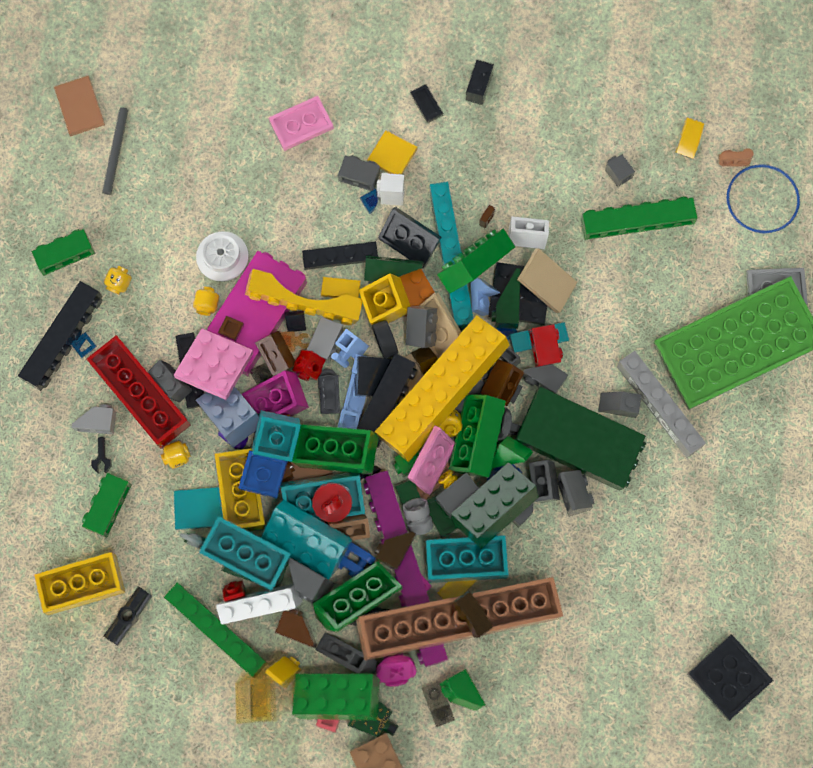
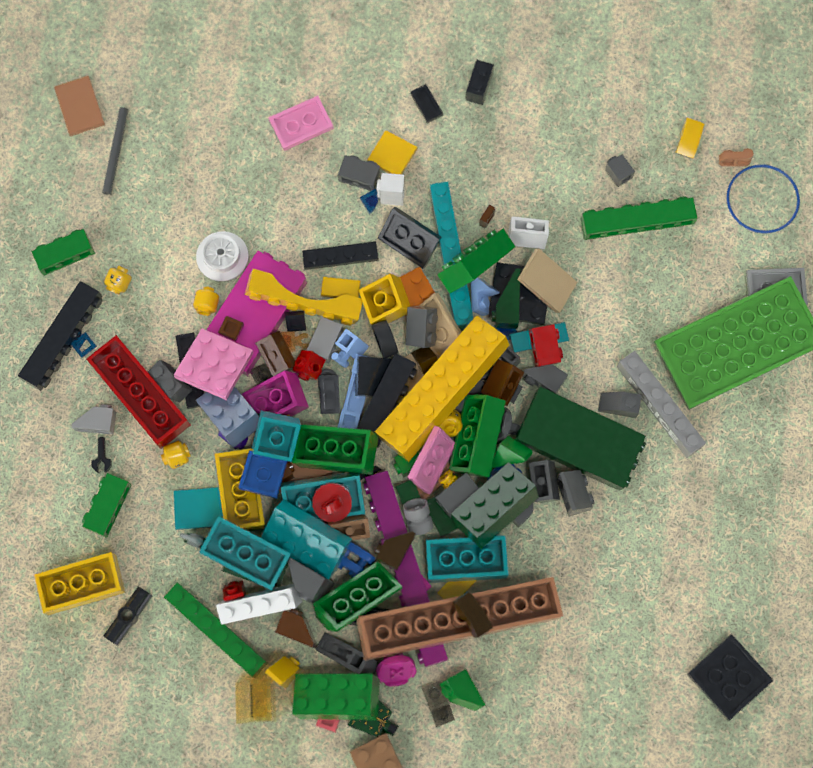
(378, 267): dark green slope -> none

